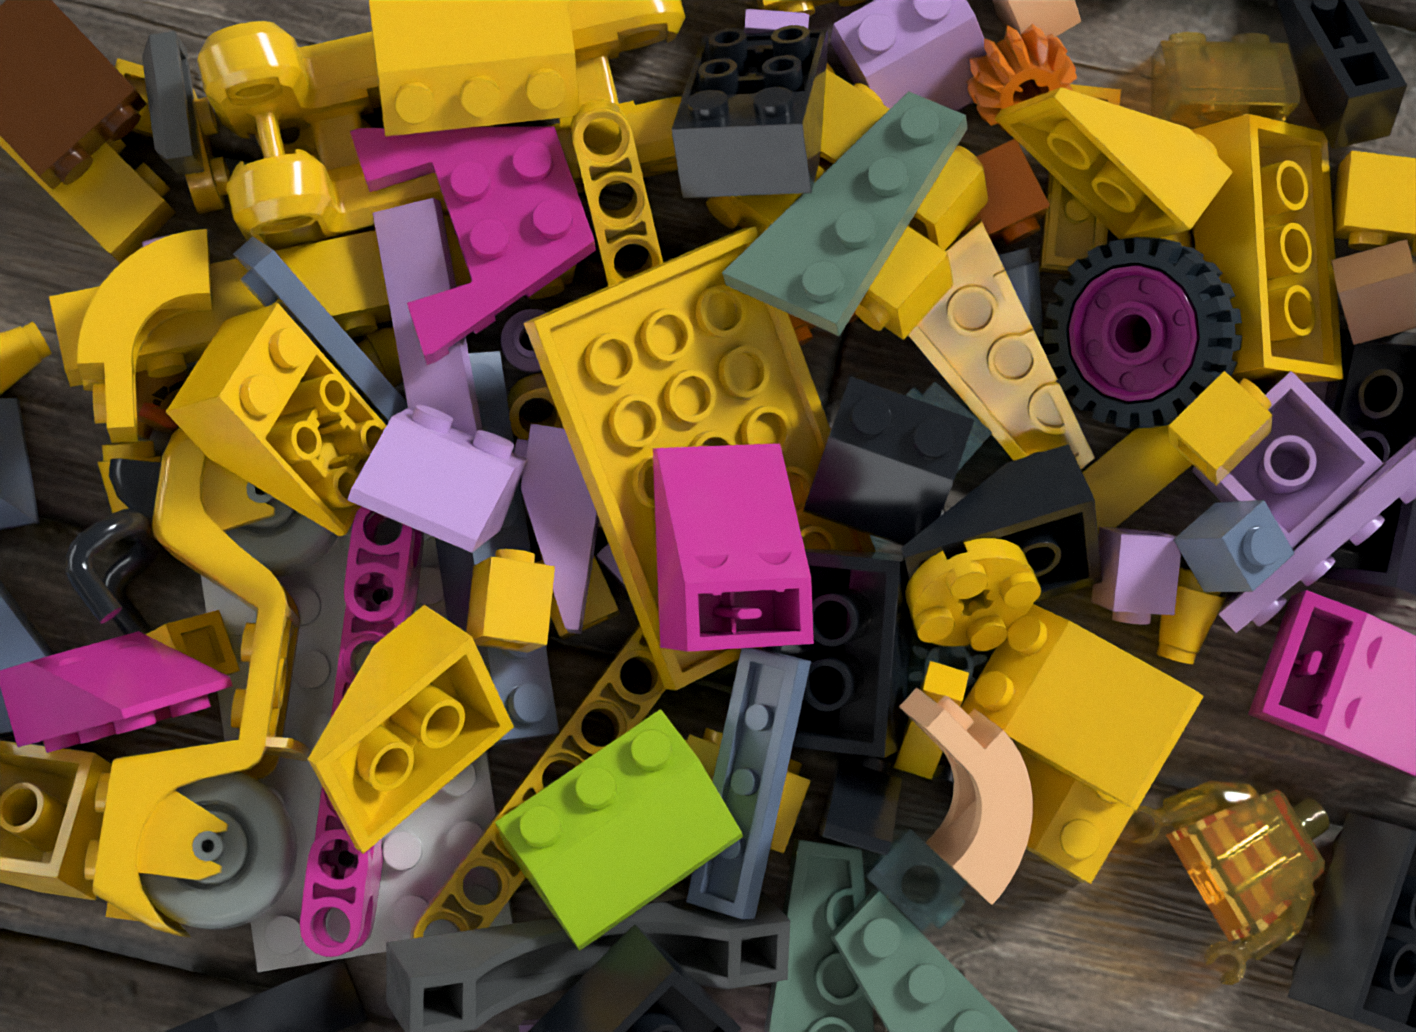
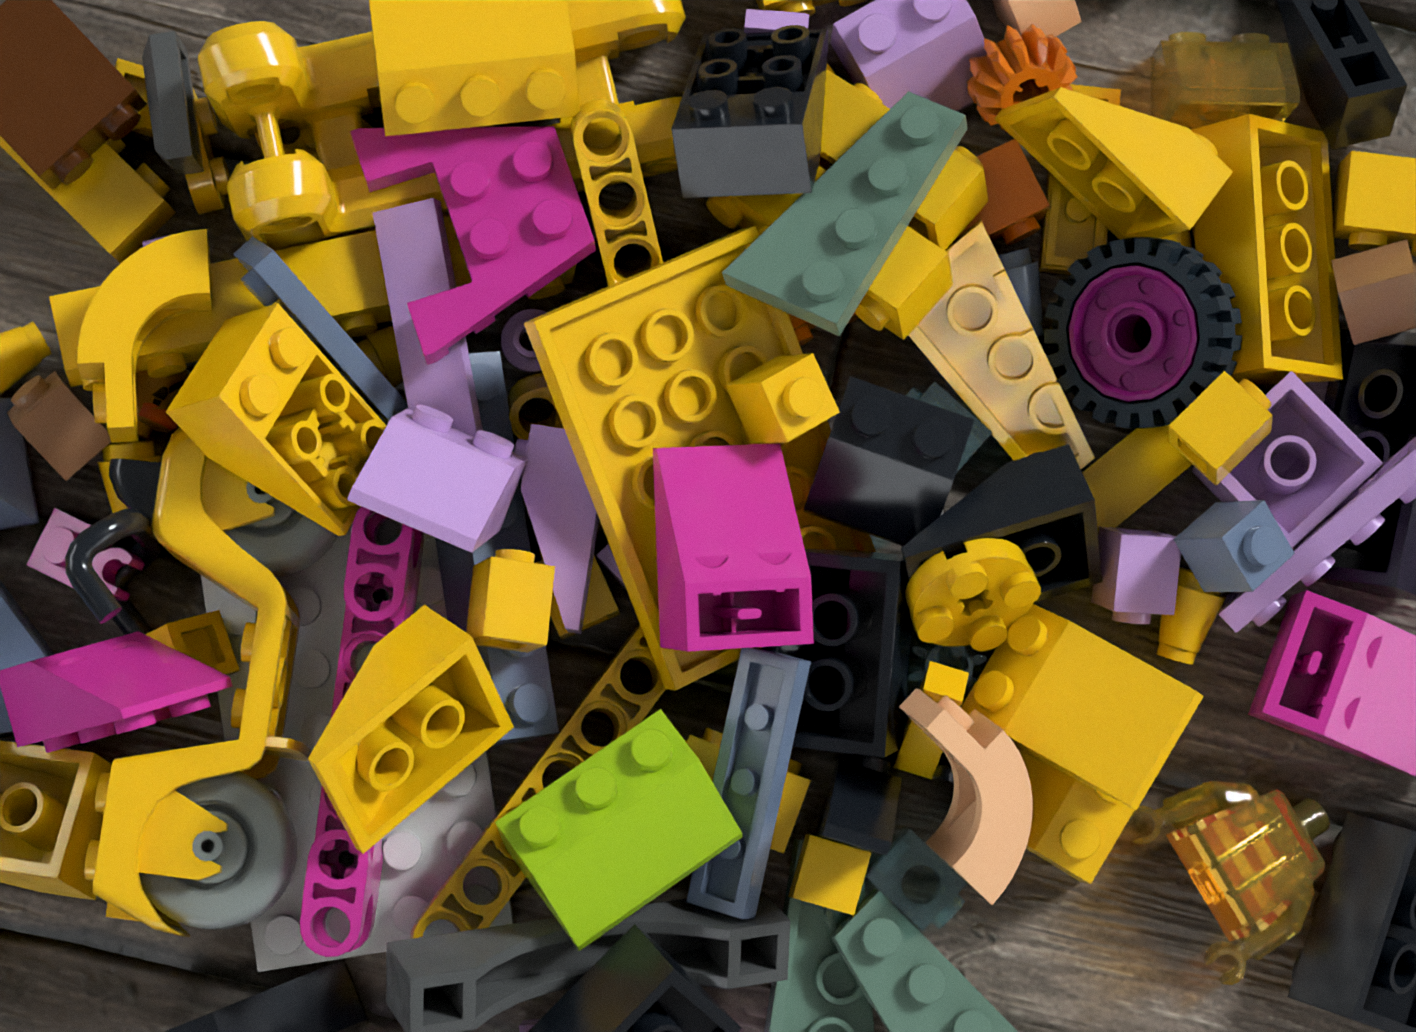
(53, 546): none -> dark pink plate
(57, 424): none -> medium nougat brick
(782, 399): none -> yellow brick
(829, 874): none -> yellow tile

